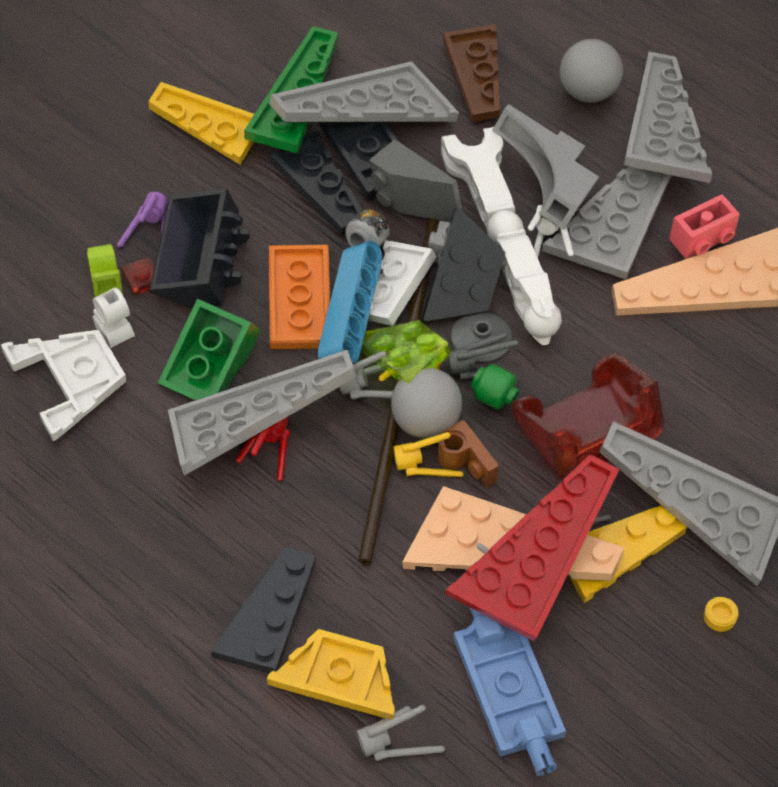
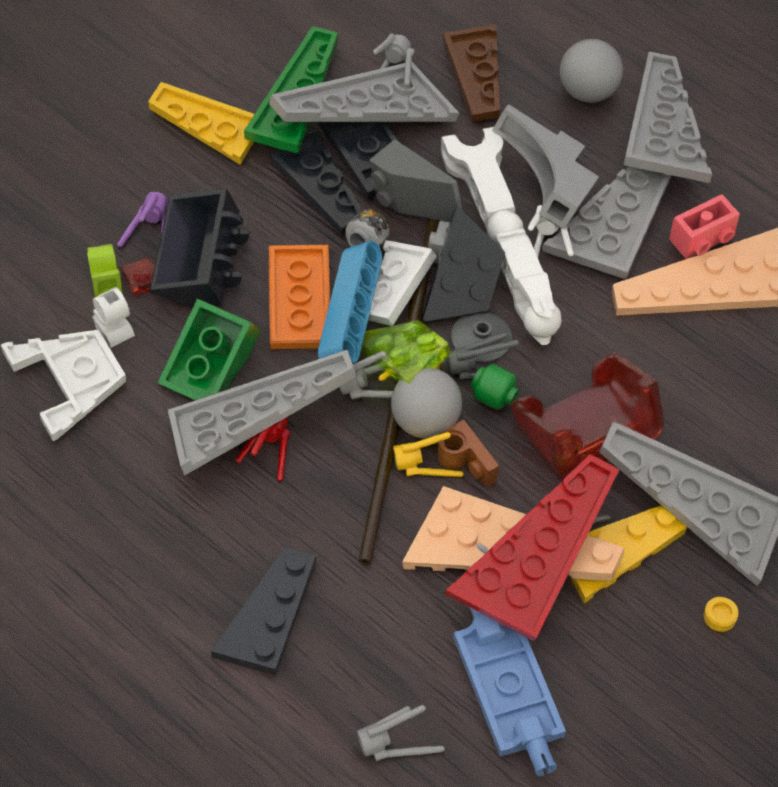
(338, 672): yellow wing -> none
(396, 50): none -> light grey plant

